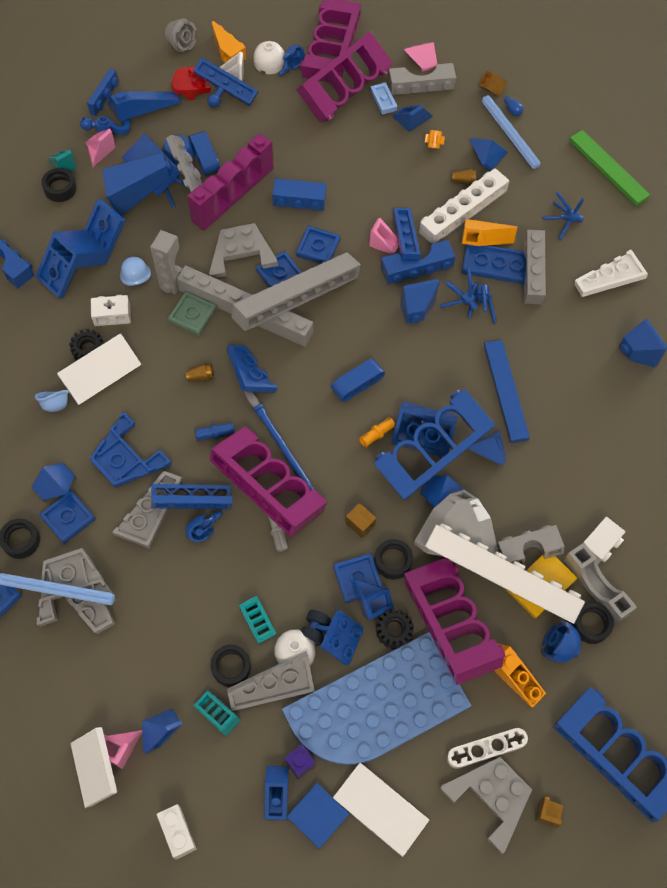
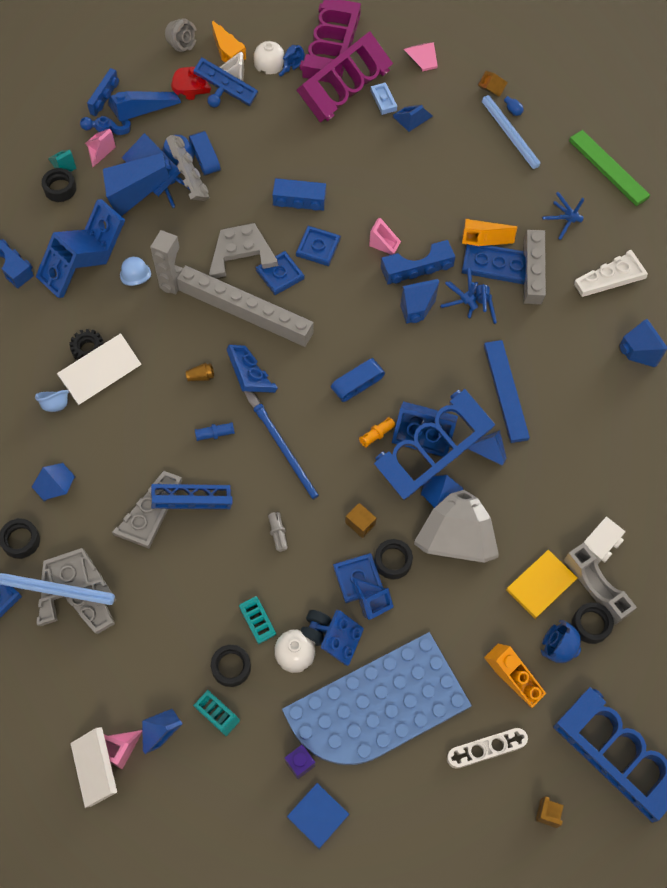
(67, 517): blue tile -> none
(110, 310): white brick -> none
(117, 459): blue wing -> none
(176, 831): white brick -> none
(192, 313): sand green tile -> none
(198, 529): blue piece -> none
(231, 182): magenta fence -> none
(246, 443): magenta fence -> none
(276, 792): blue slope -> none
(277, 683): light grey wing -> none
(295, 291): light grey brick -> none
(381, 809): white tile -> none
(394, 616): black tyre -> none
(404, 82): light grey arch -> none
(406, 233): blue plate -> none
(434, 139): light orange gear -> none
(463, 206): white brick -> none
(465, 176): pearl gold cone -> none
(467, 663): magenta fence -> none
(488, 152): blue slope -> none
(500, 790): light grey wing -> none
(505, 574): white brick -> none
(545, 539): light grey arch -> none

